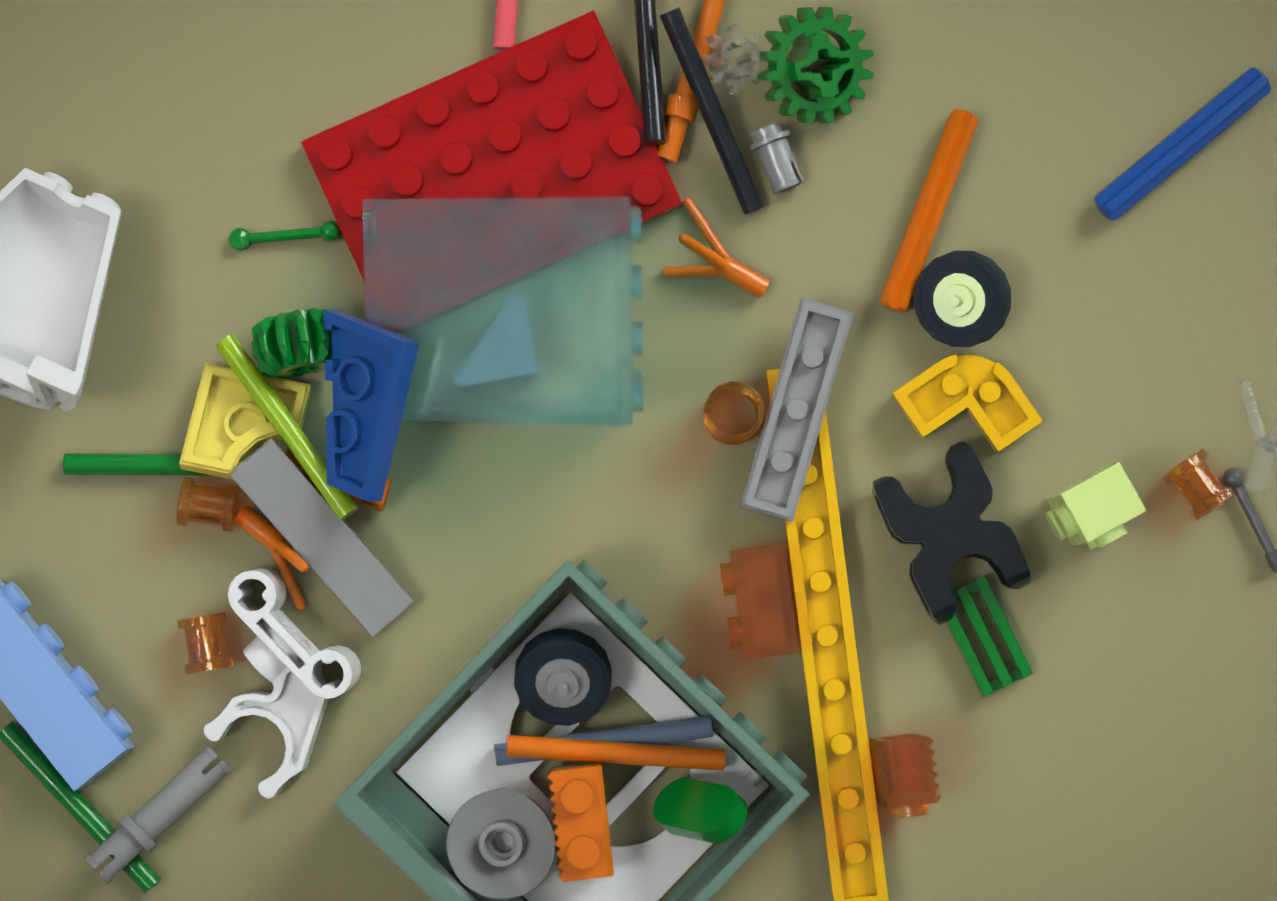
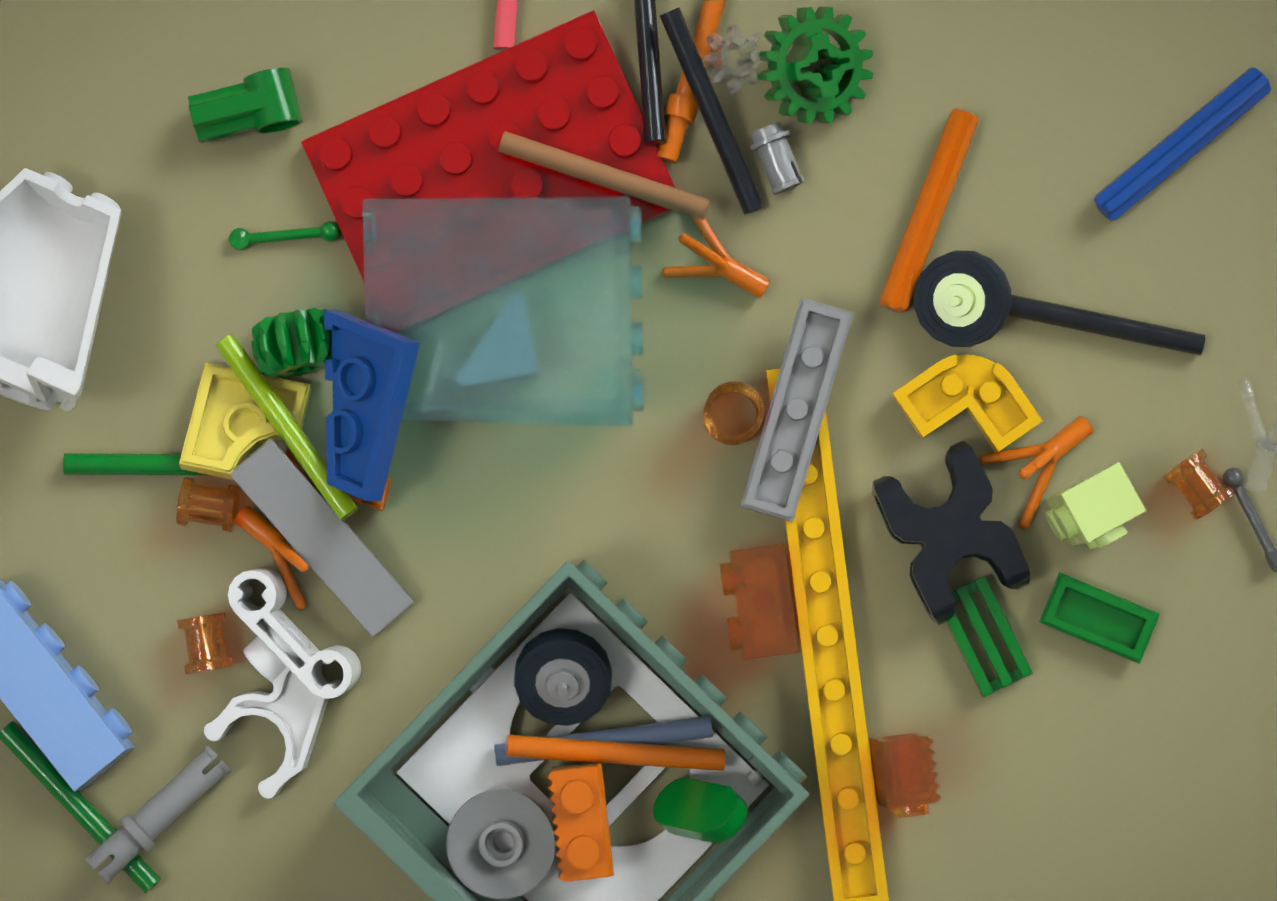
(260, 103): none -> green piece
(604, 175): none -> medium nougat bar
(1047, 458): none -> orange plant
(1099, 618): none -> green tile
(1107, 325): none -> black piece

